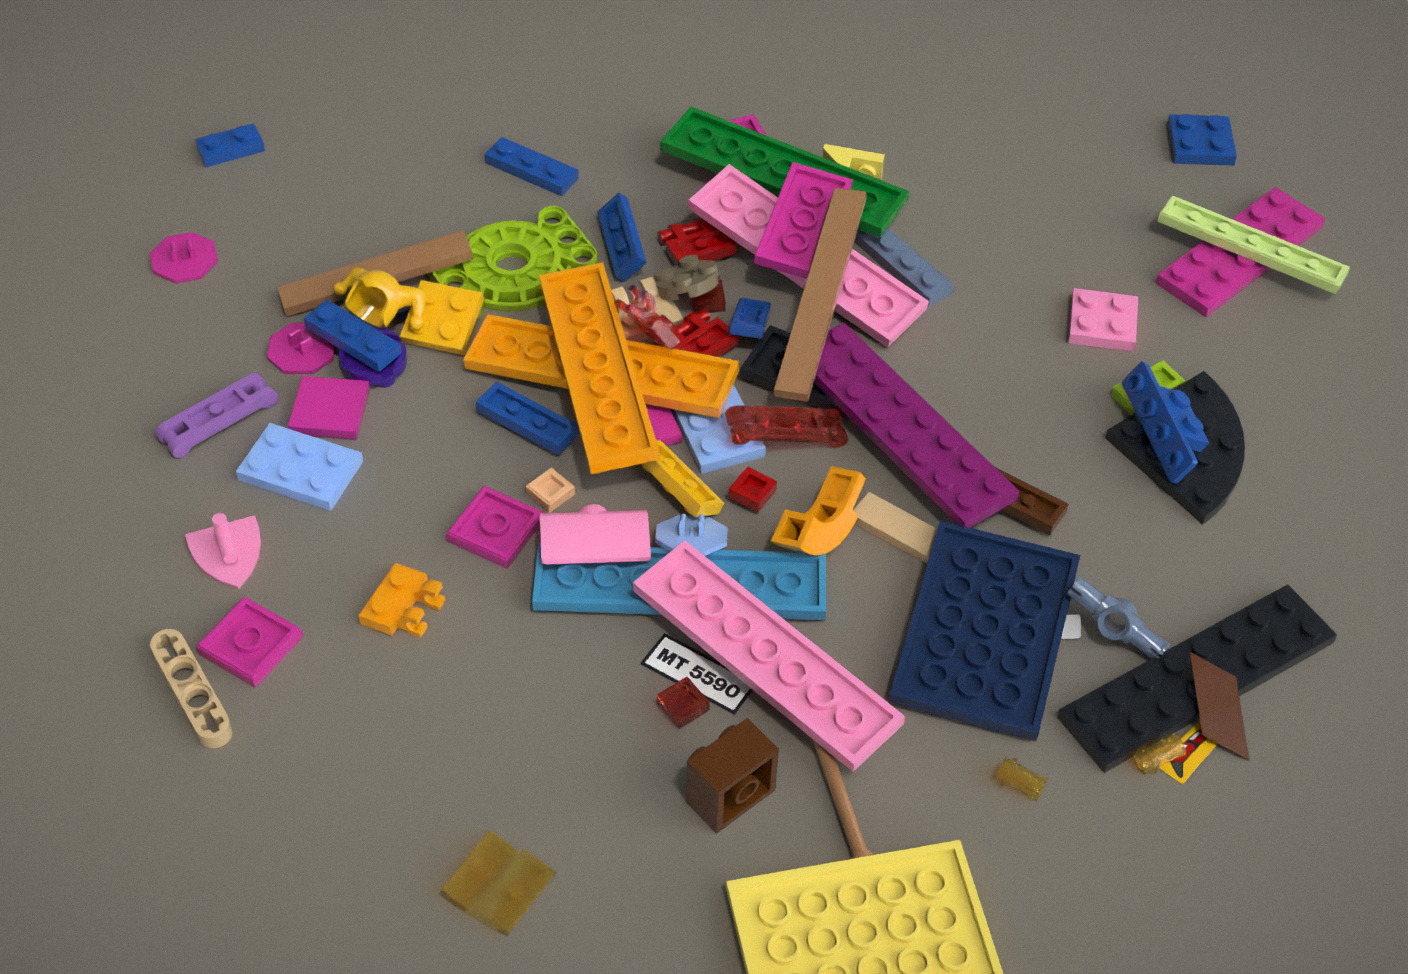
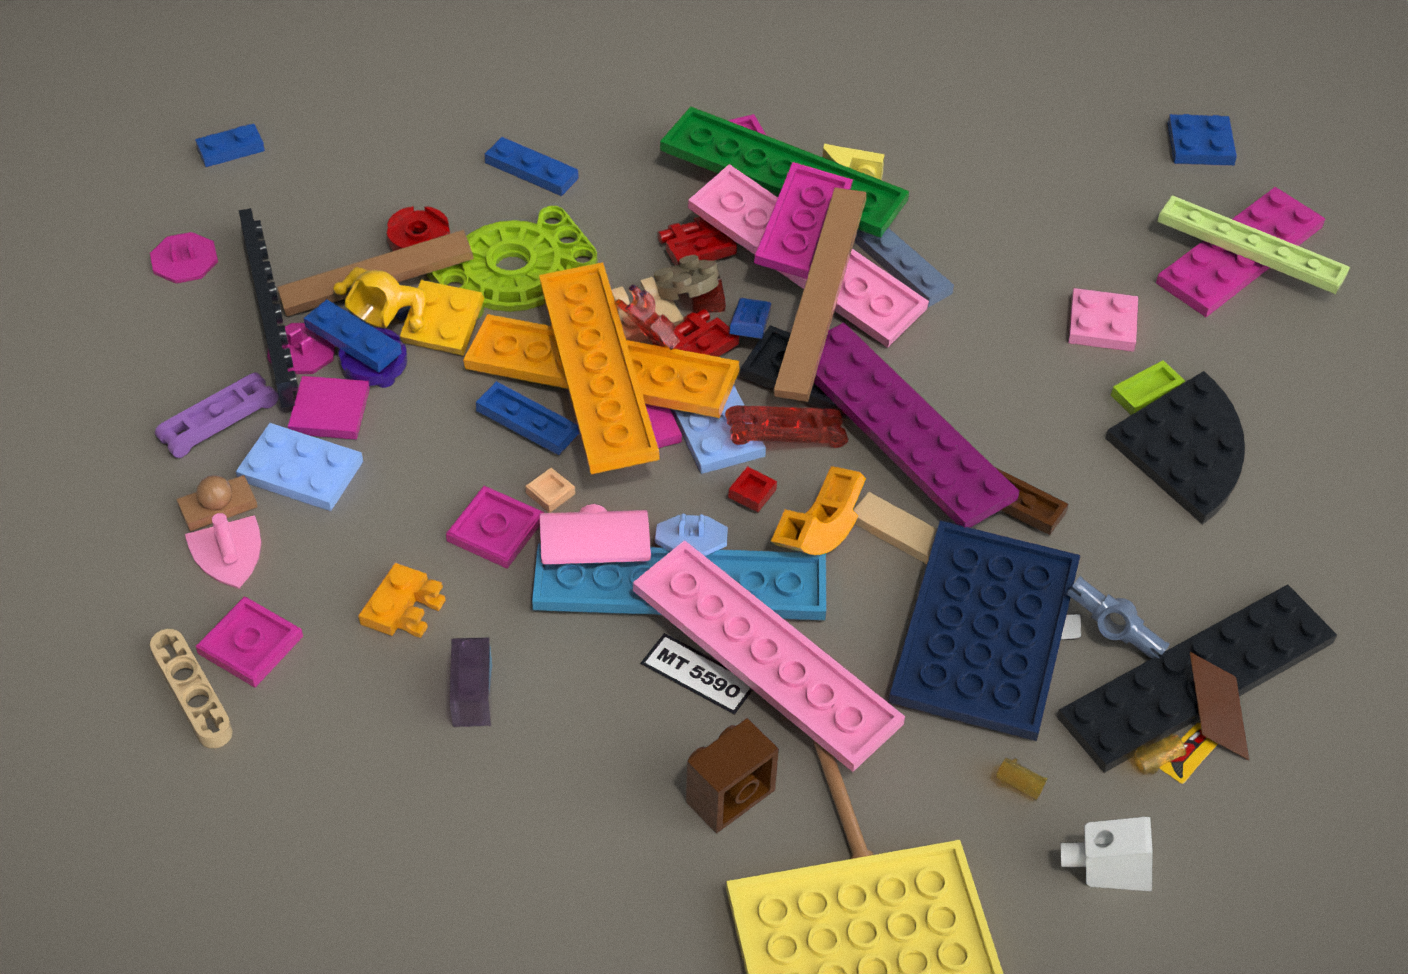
(216, 496): none -> medium nougat tile
(270, 313): none -> black plate
(405, 221): none -> red plate
(471, 682): none -> clear purple brick
(497, 883): clear yellow slope -> none
(621, 237): blue plate -> none
(683, 483): yellow plate -> none
(683, 702): clear red plate -> none
(1114, 854): none -> white torso
(1167, 421): blue bracket -> none

